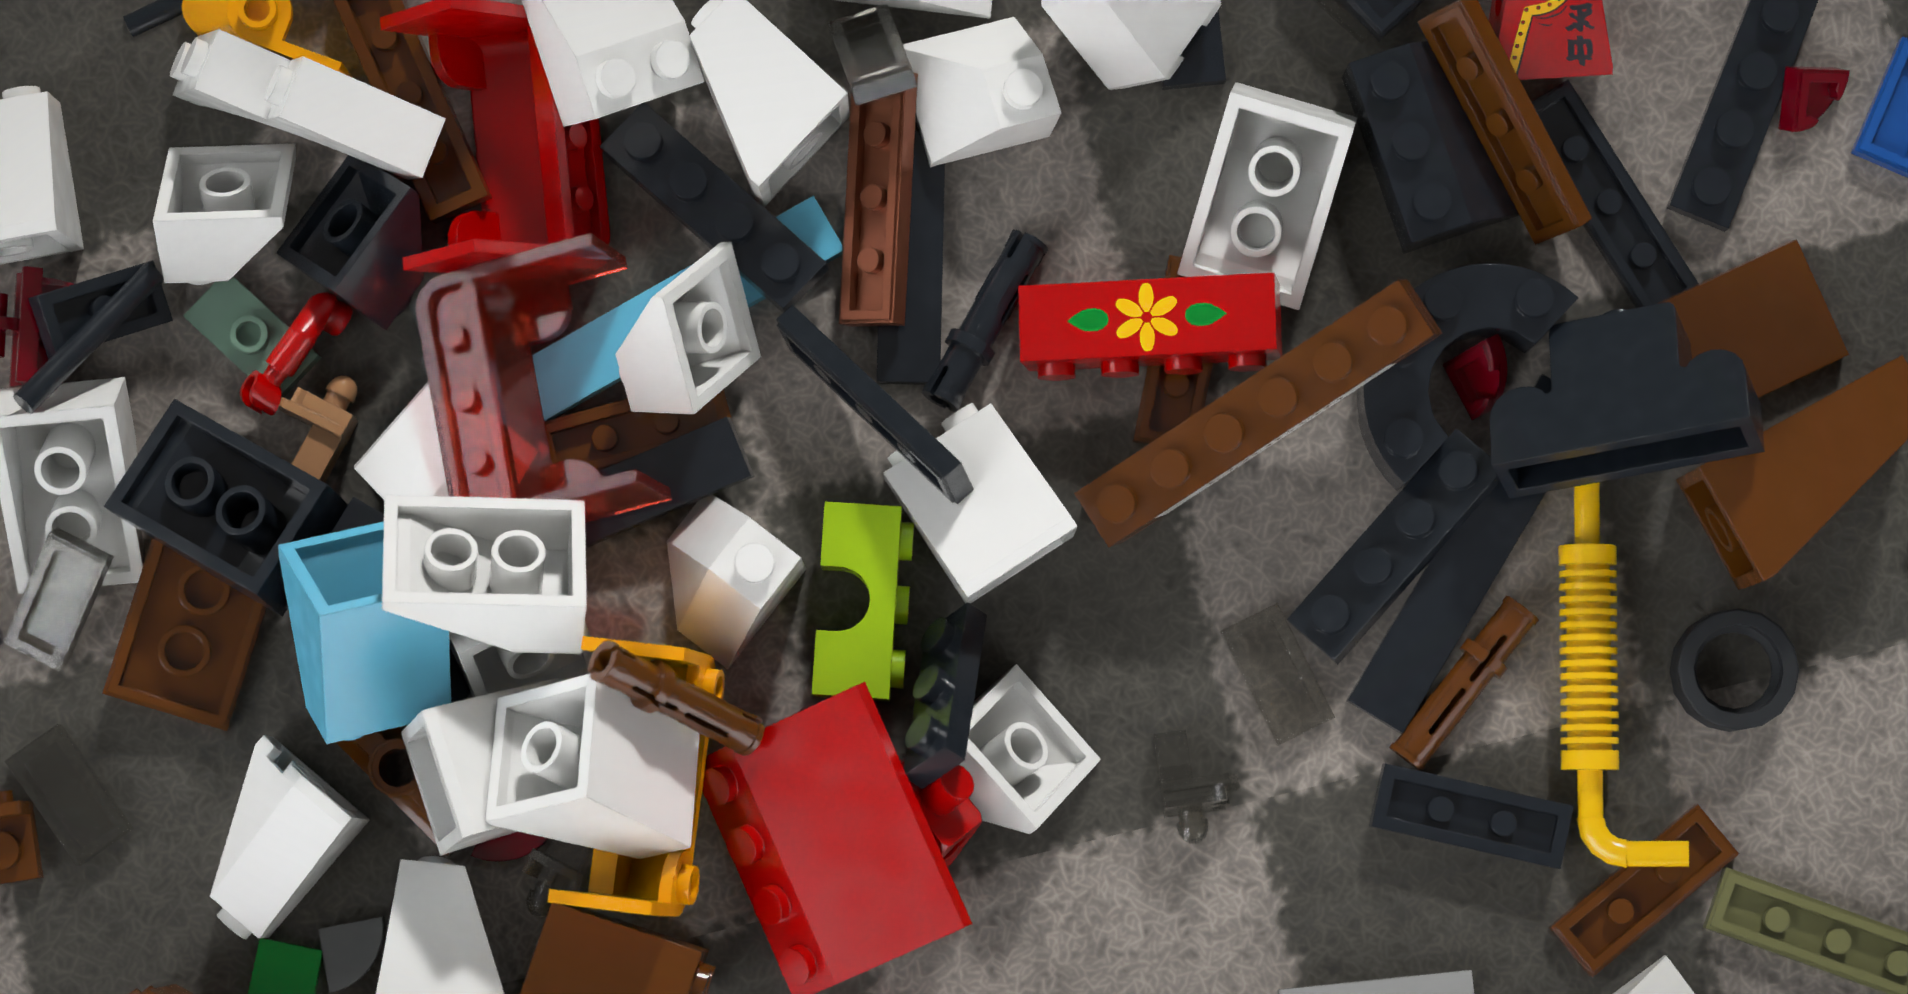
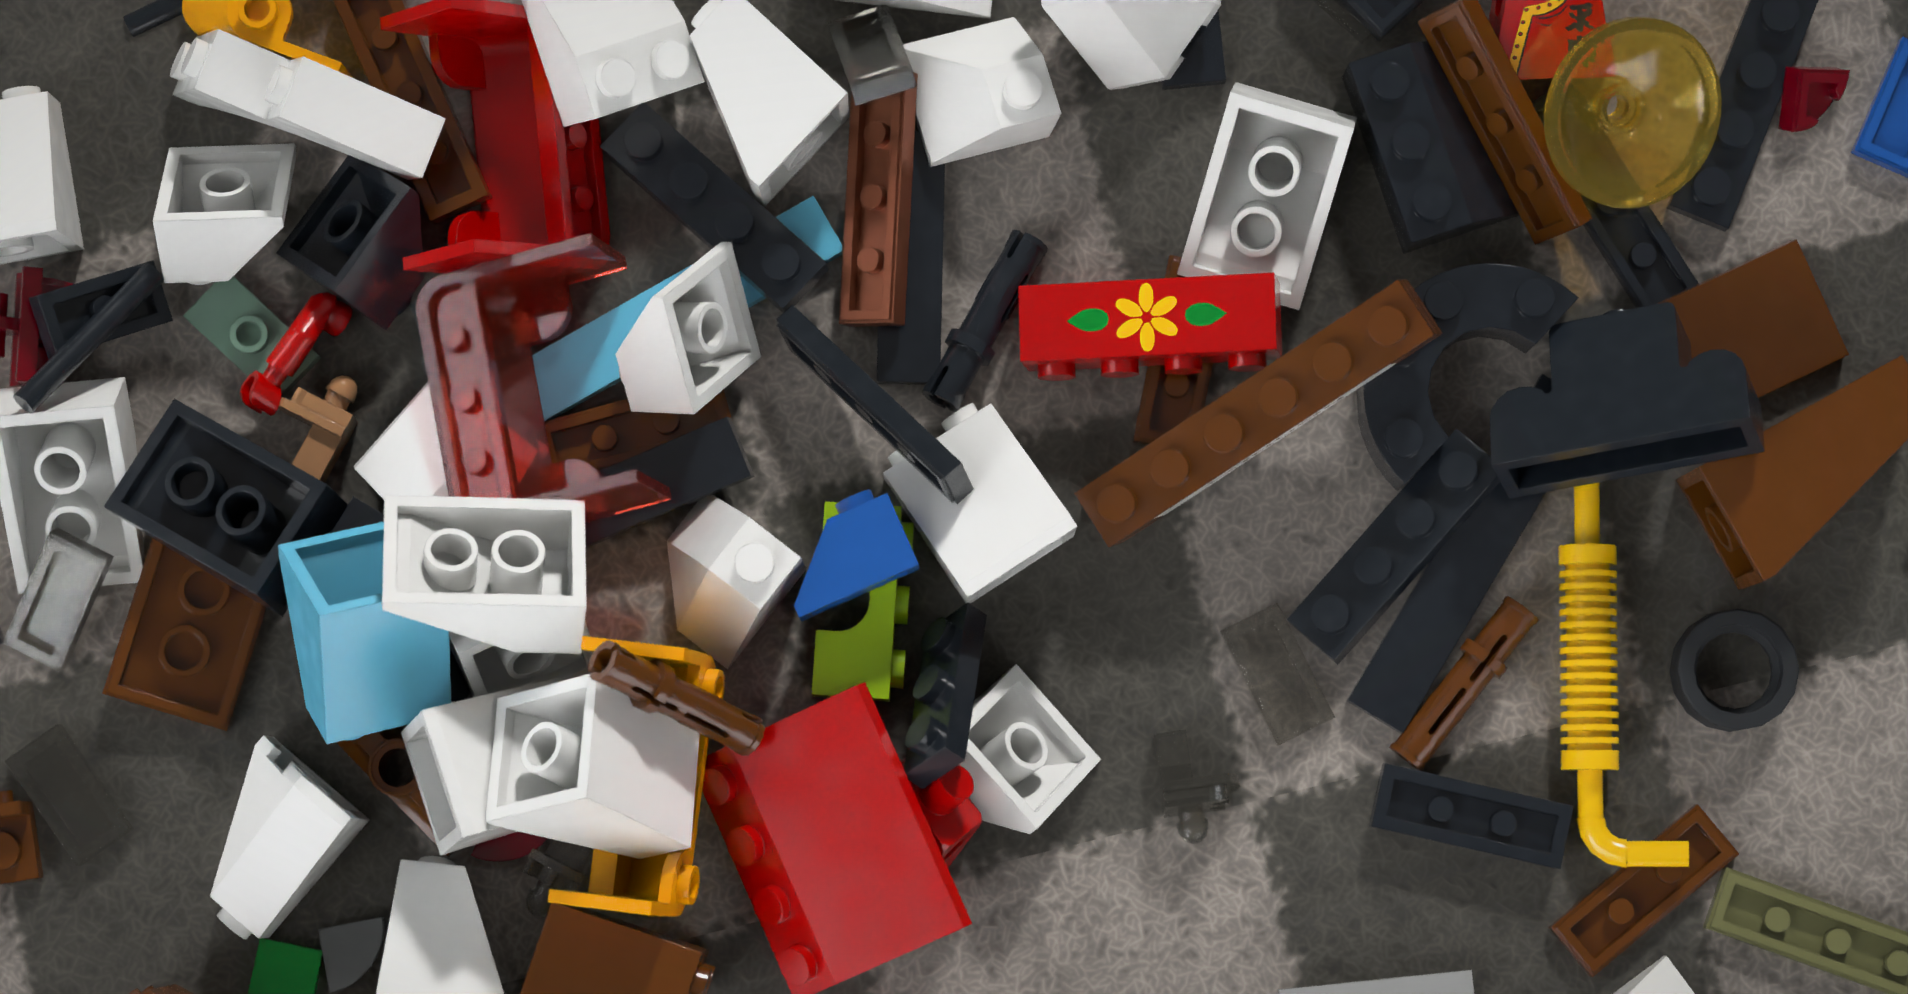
(855, 554): none -> blue slope
(1479, 375): dark red tile -> none
(1661, 120): none -> clear yellow dish

